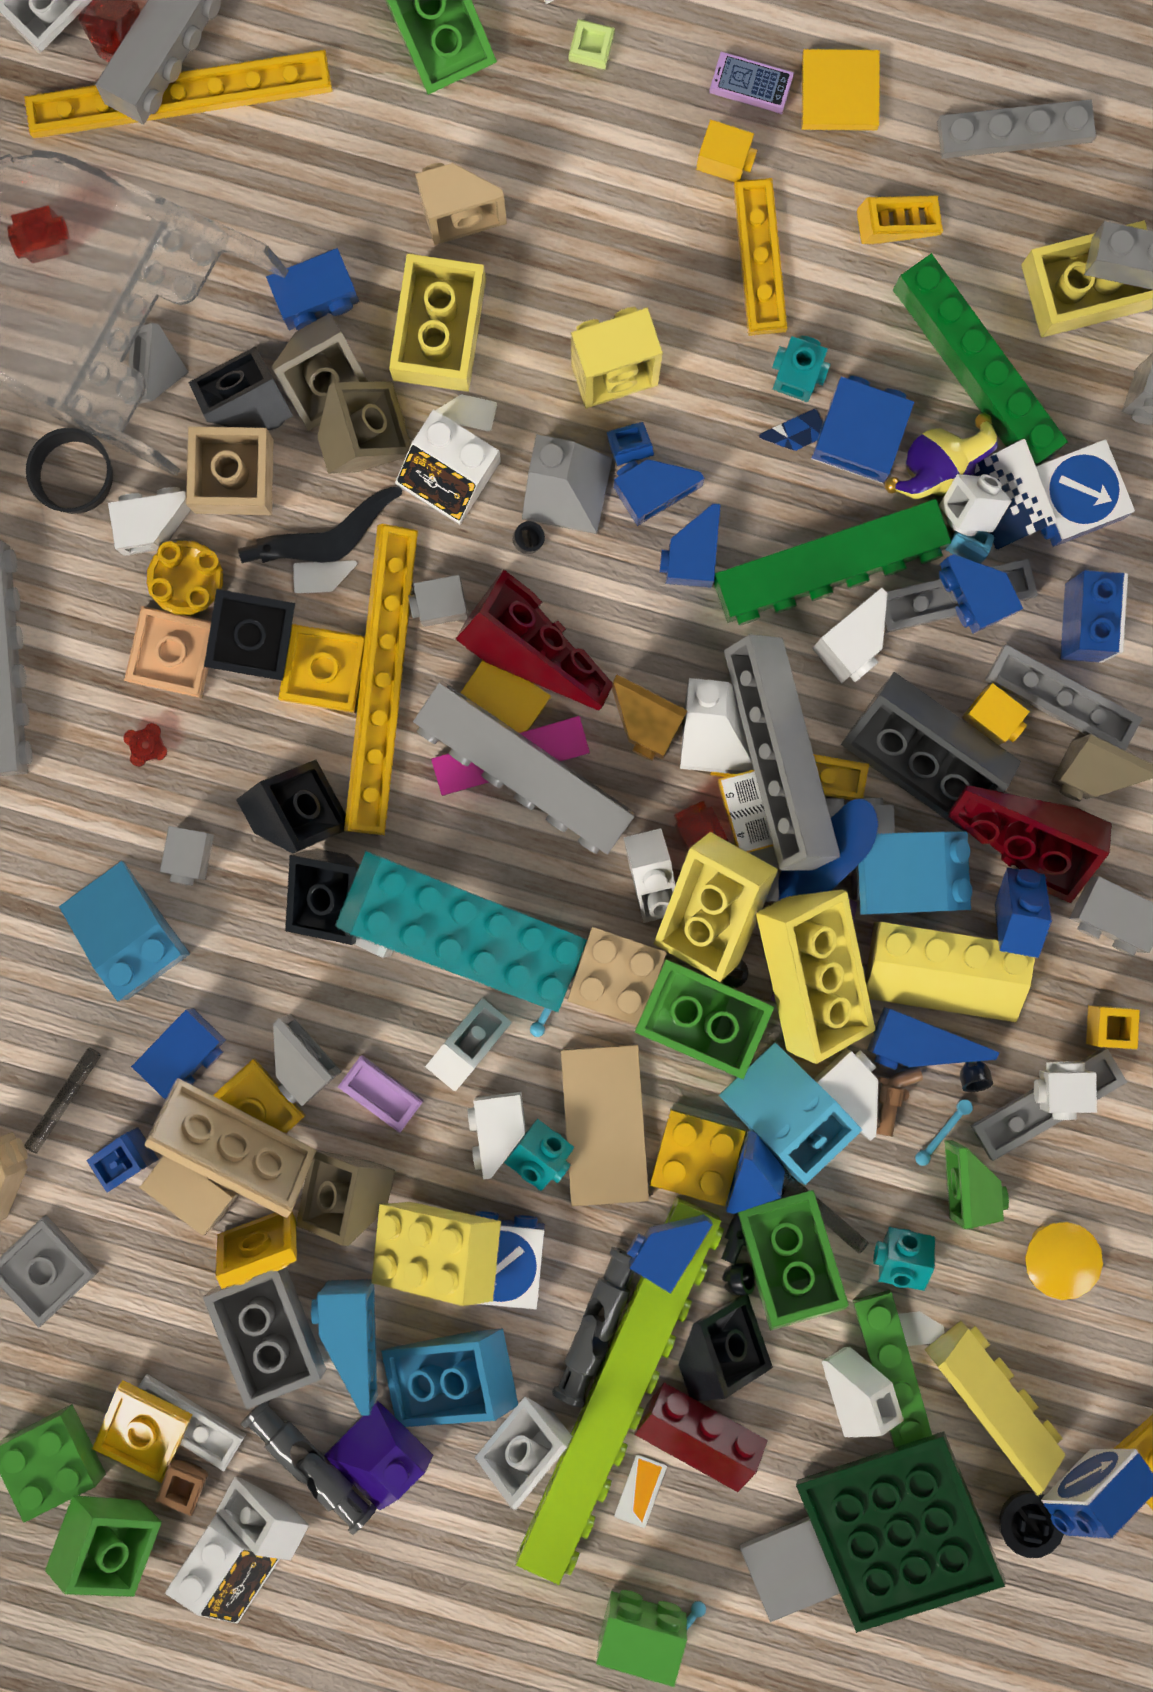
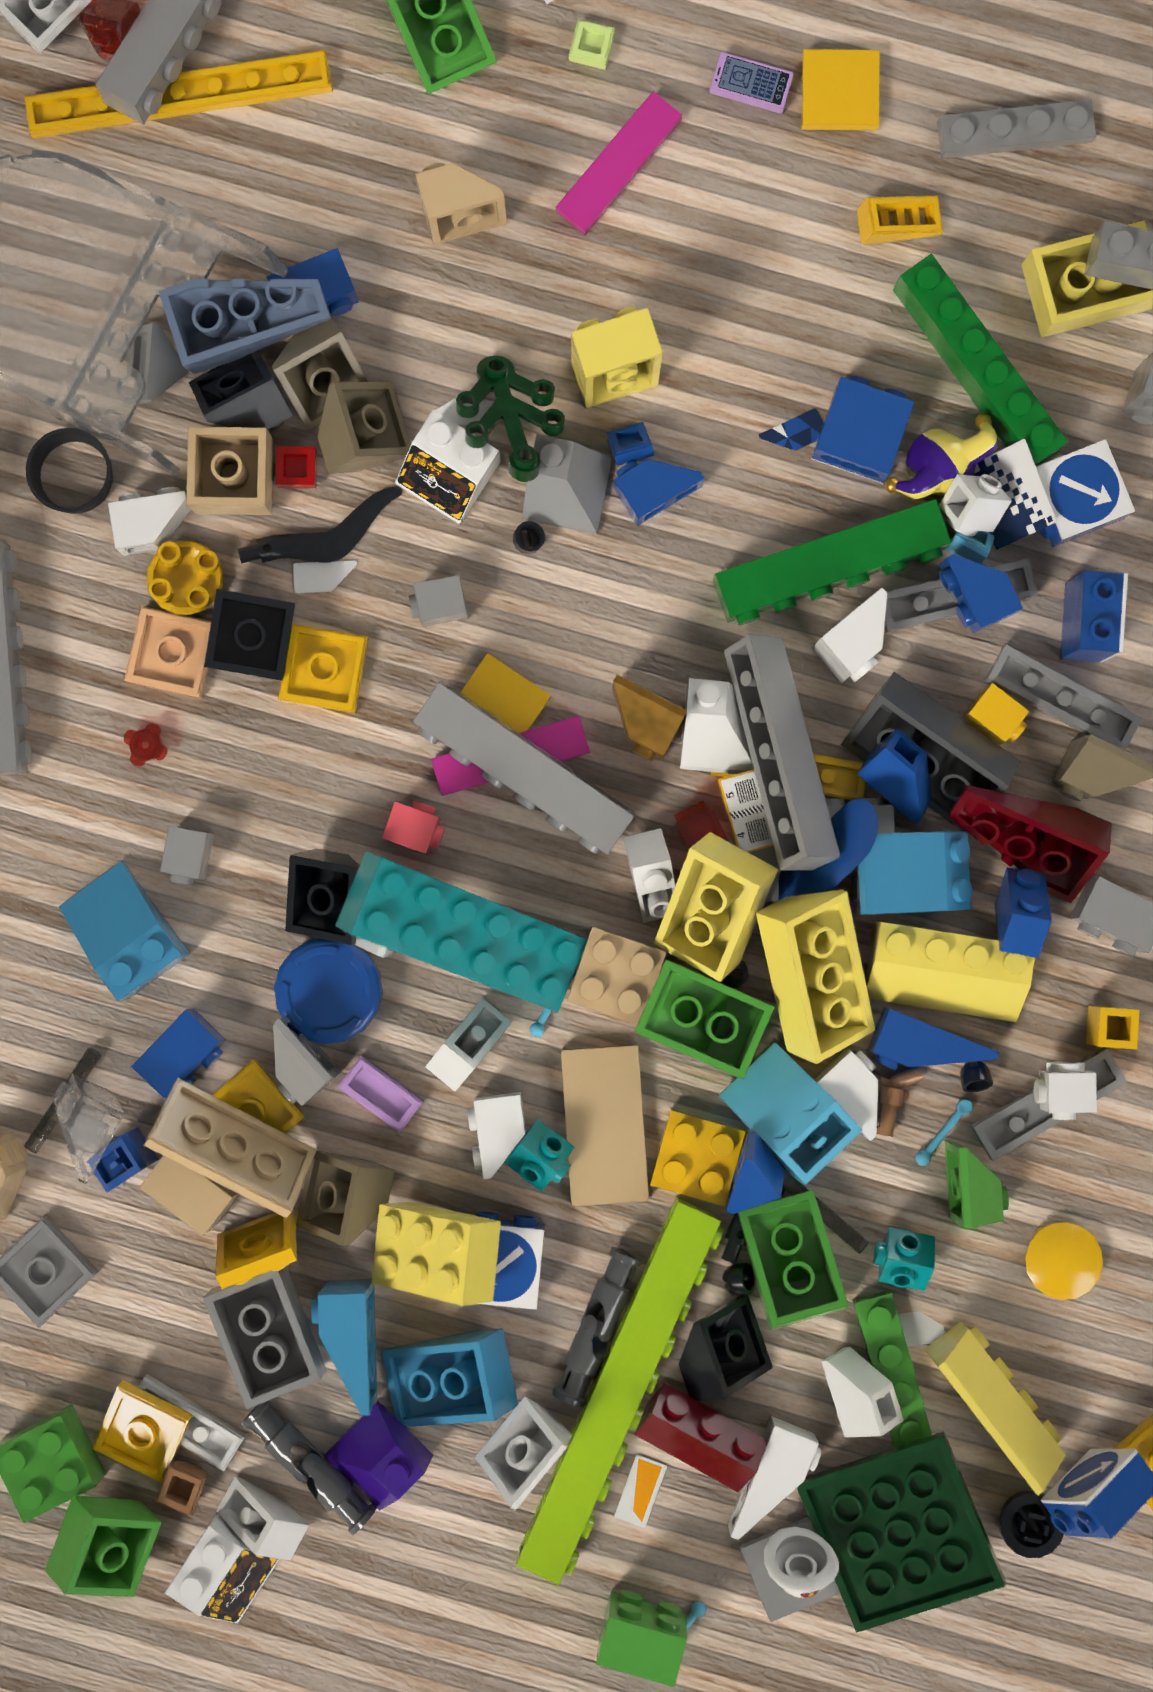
(38, 234): clear red brick -> none
(87, 1121): none -> clear slope
(235, 317): none -> sand blue wedge
(294, 808): black slope -> none
(296, 467): none -> red plate
(328, 990): none -> blue piece
(381, 680): yellow tile -> none
(414, 827): none -> coral brick
(437, 322): light yellow brick -> none
(498, 376): none -> dark green plant
(519, 638): dark red wedge -> none
(619, 163): none -> dark pink tile
(667, 1250): blue slope -> none
(693, 551): blue slope -> none
(726, 151): yellow brick -> none
(760, 256): yellow tile -> none
(781, 1470): none -> white slope
(800, 367): teal brick -> none
(800, 1561): none -> white hat
(899, 774): none -> blue slope

